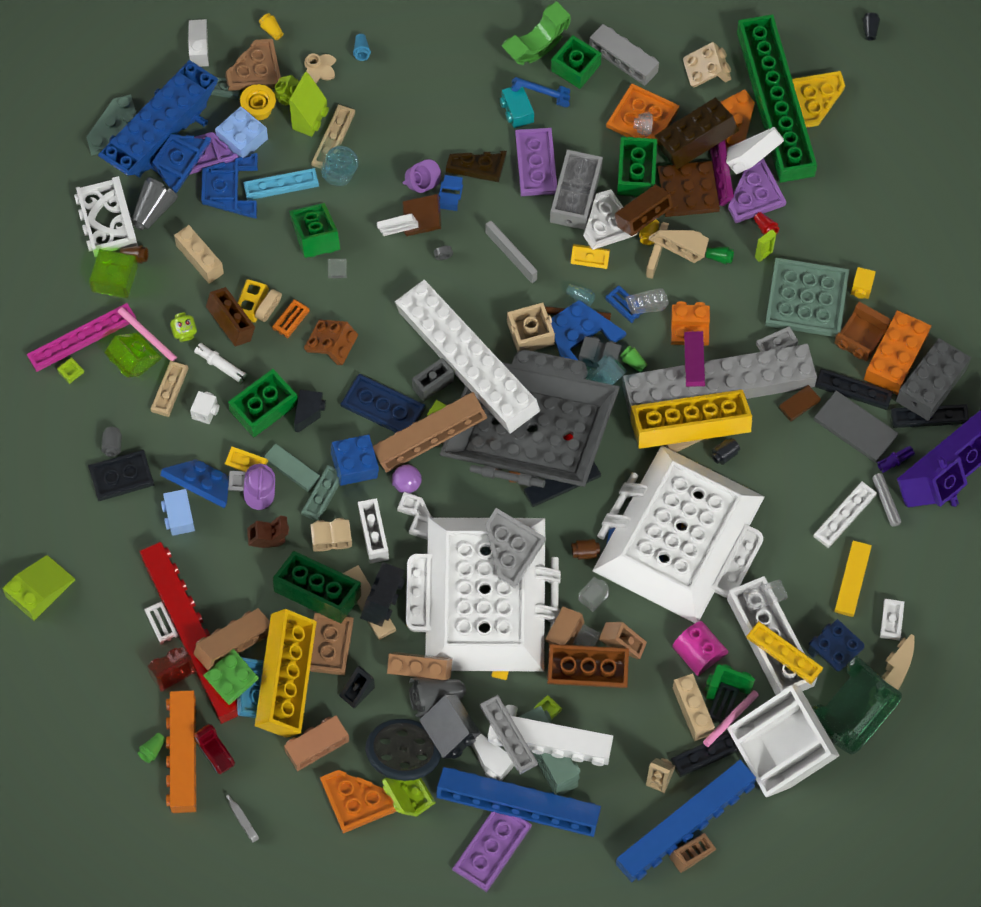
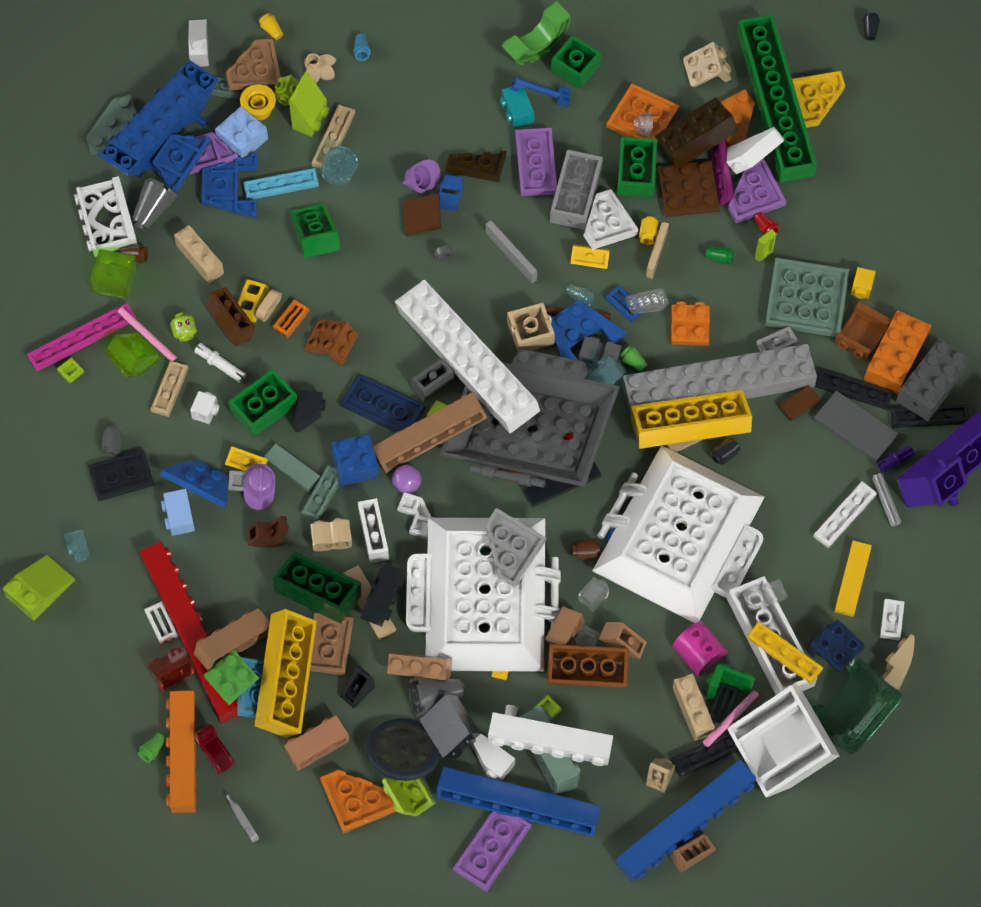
(77, 545): none -> clear light blue brick
(337, 268): clear tile -> none
(397, 224): white tile -> none
(508, 734): light grey tile -> none
(624, 54): light grey brick -> none
(643, 210): reddish brown brick -> none
(684, 243): tan slope -> none
(694, 359): magenta tile -> none

